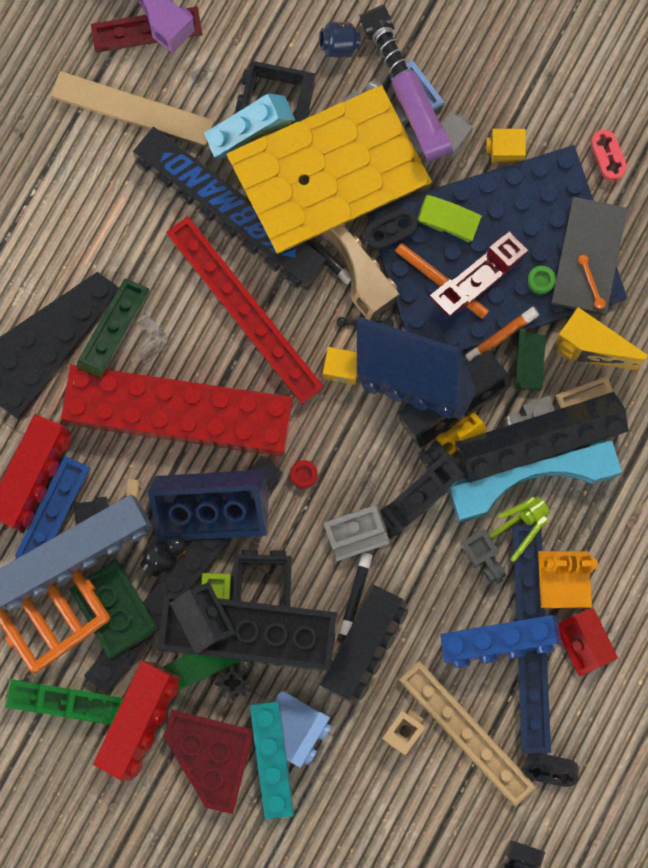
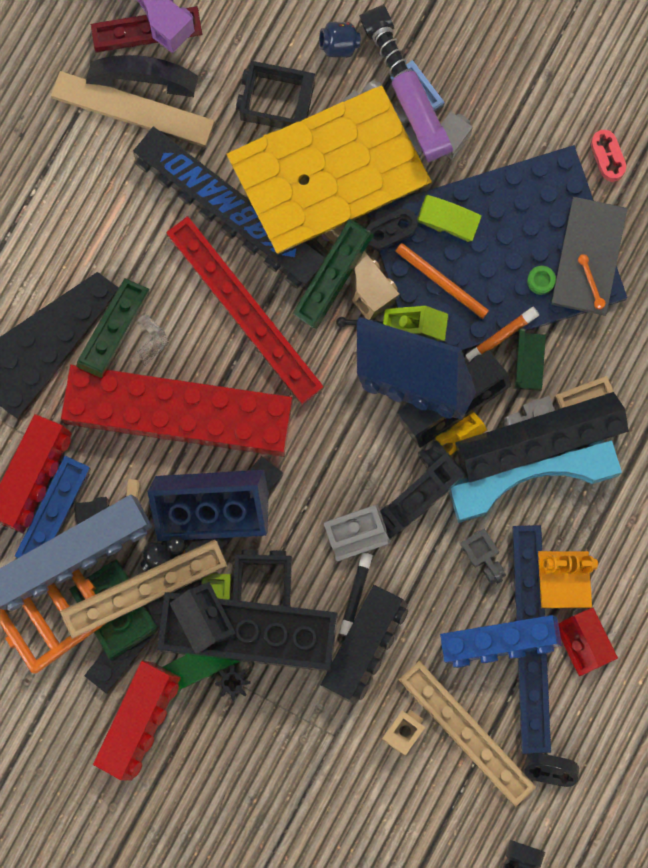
(62, 702): green slope -> none
(143, 69): none -> black slope
(143, 589): none -> tan tile
(211, 756): dark red plate -> none
(258, 118): medium azure arch -> none
(272, 760): teal plate -> none
(301, 729): light blue bracket -> none
(303, 474): red tile -> none
(333, 273): none -> dark green tile
(340, 366): yellow brick -> none
(418, 320): none -> lime slope
(480, 276): slope -> none
(507, 145): yellow brick -> none
(532, 512): lime plant -> none
(595, 343): yellow slope -> none

